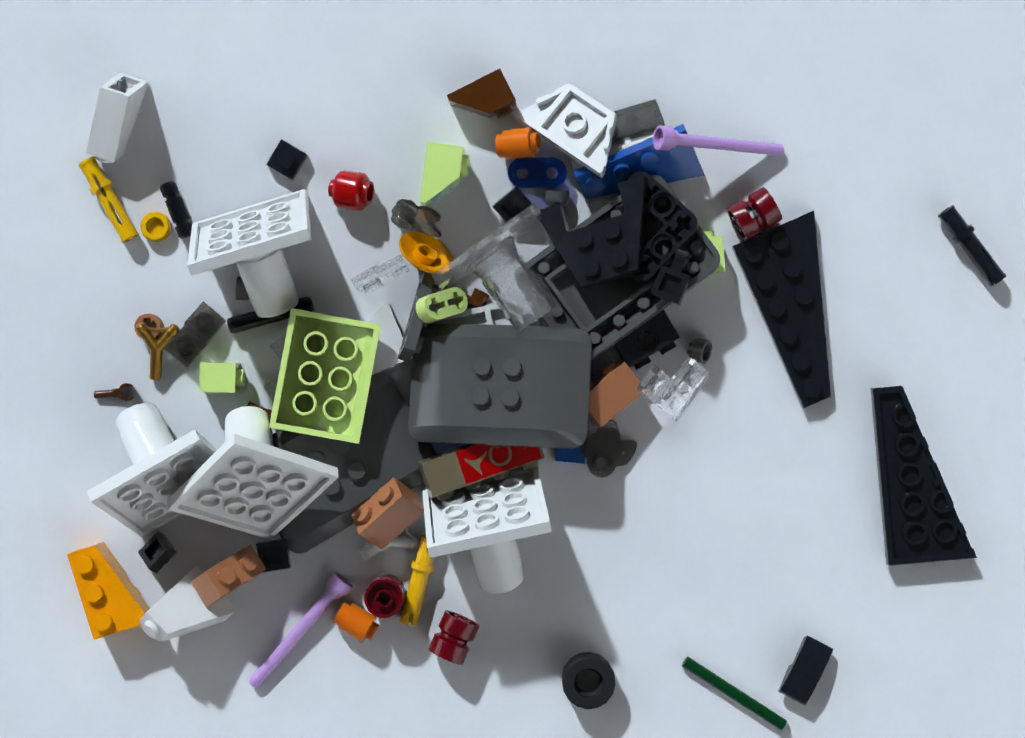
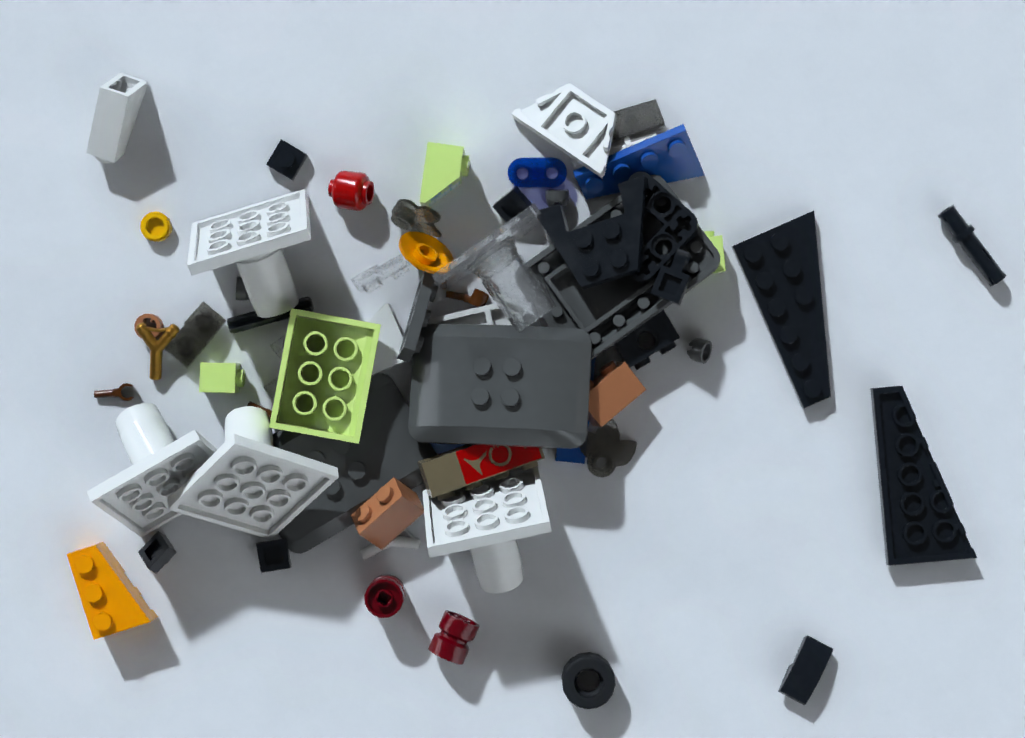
(91, 169): yellow pin -> none
(176, 209): black axle -> none
(184, 611): white slope -> none
(228, 575): nougat brick -> none
(336, 587): lavender piece -> none
(356, 622): orange brick -> none
(422, 568): yellow pin -> none
(440, 300): yellowish green beam -> none
(486, 96): reddish brown slope -> none
(517, 143): orange brick -> none
(667, 138): lavender piece -> none
(674, 393): clear plate -> none
(734, 693): dark green piece -> none
(763, 208): dark red wheel -> none

